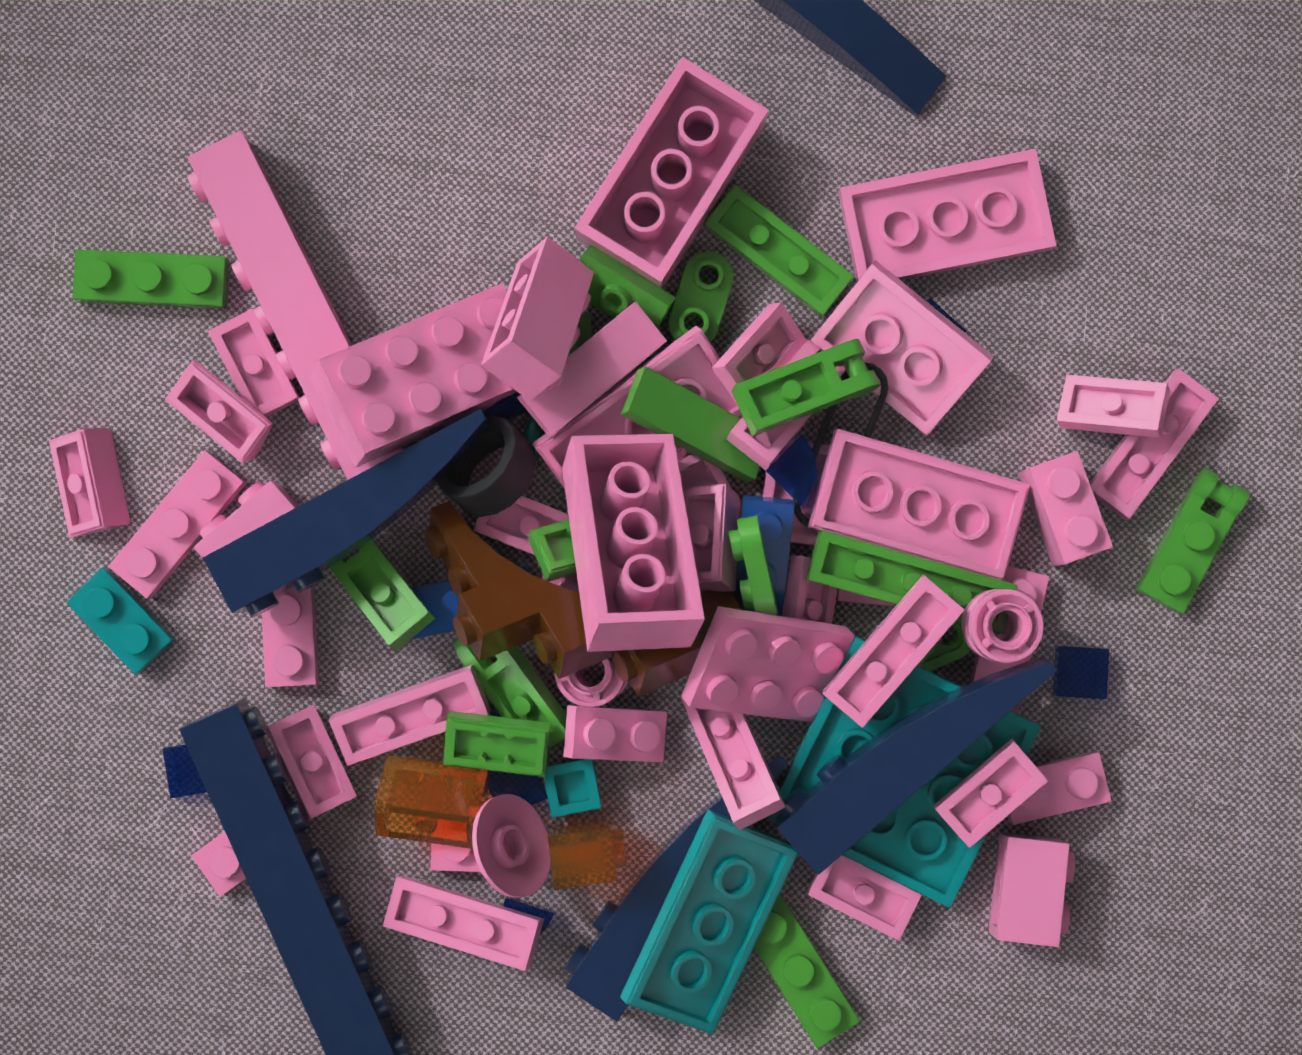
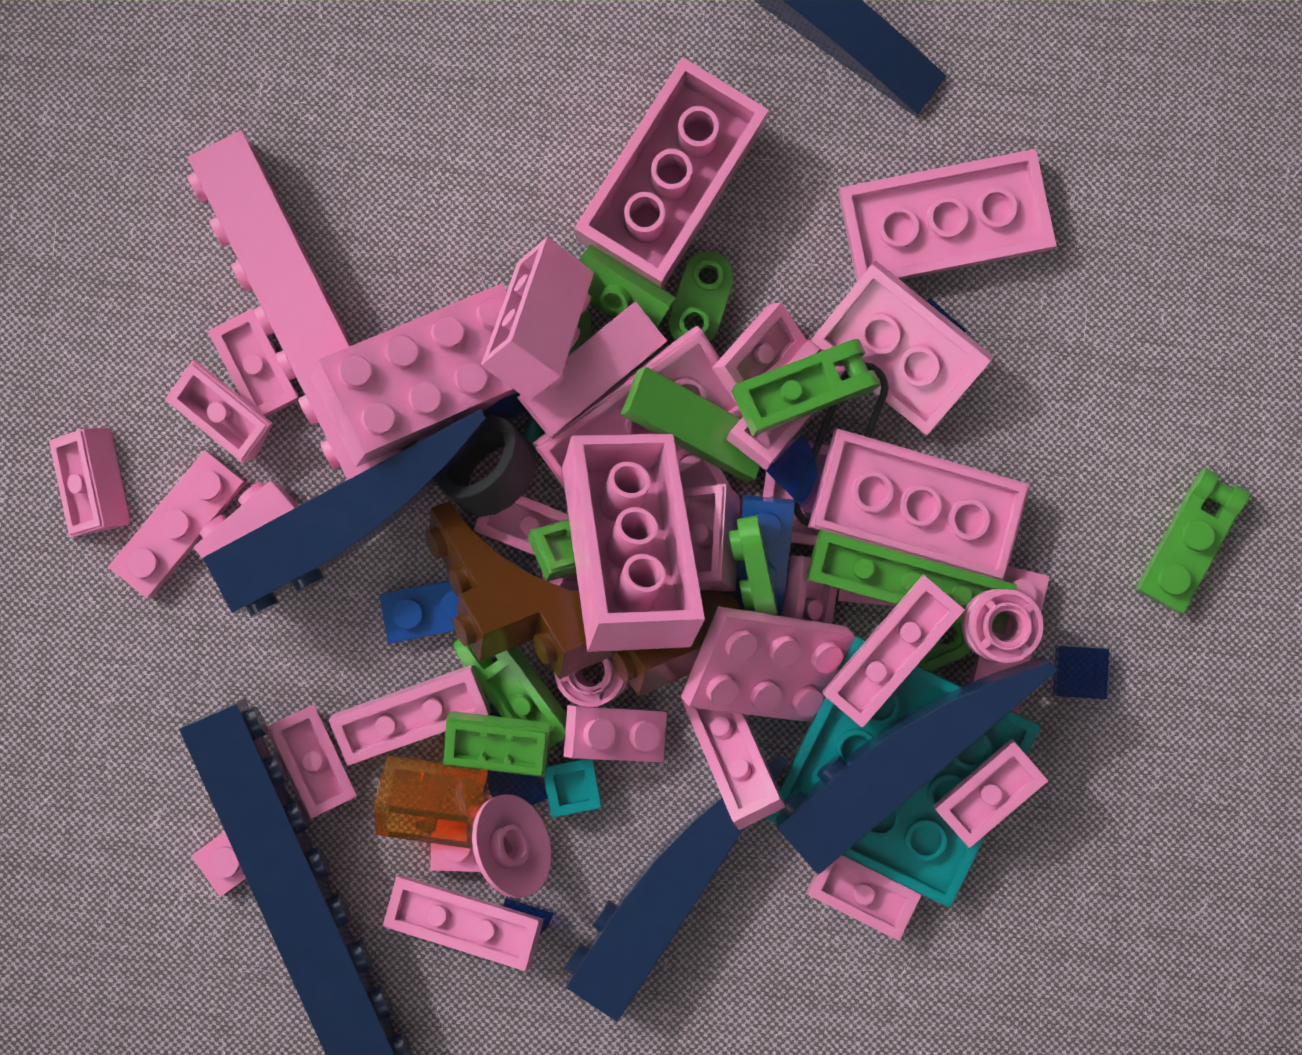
(120, 620): teal plate -> none
(150, 279): bright green plate -> none
(181, 772): clear blue tile -> none
(291, 640): bright pink plate -> none
(383, 594): bright green plate -> none
(586, 853): clear orange brick -> none
(709, 923): teal tile -> none
(778, 251): bright green plate -> none
(803, 976): bright green plate -> none
(1031, 889): bright pink brick -> none
(1065, 509): bright pink brick -> none
(1071, 786): bright pink plate -> none
(1113, 406): bright pink plate -> none
(1142, 460): bright pink plate -> none

